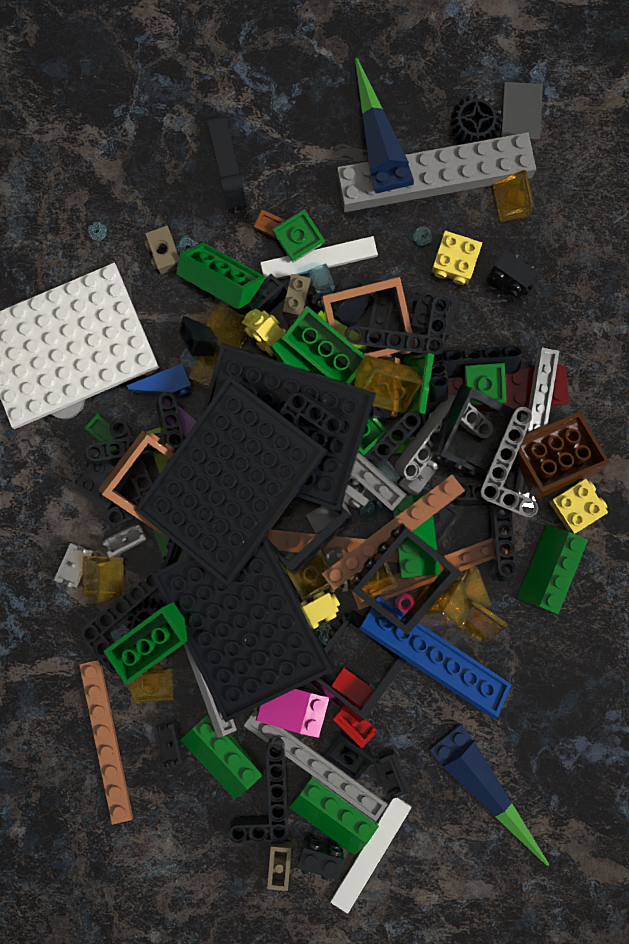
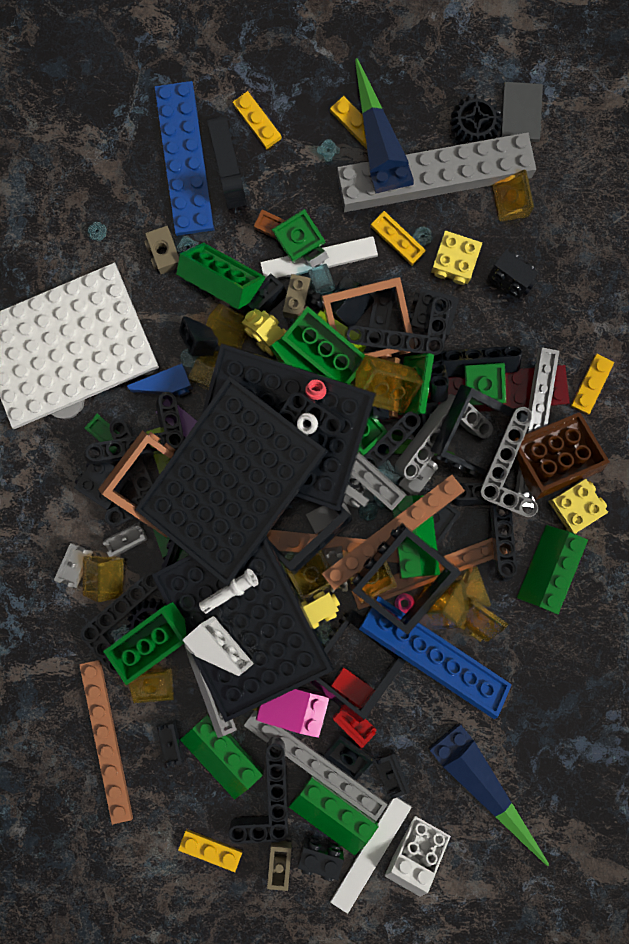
(184, 158): none -> blue plate
(210, 850): none -> yellow plate
(216, 646): none -> white slope
(236, 587): none -> white pin
(257, 120): none -> yellow plate
(301, 423): none -> white plate
(315, 389): none -> coral plate
(316, 257): none -> flat silver plate
(328, 144): none -> clear light blue plate
(350, 119): none -> yellow plate
(398, 238): none -> yellow plate
(418, 857): none -> white slope
(592, 384): none -> yellow plate

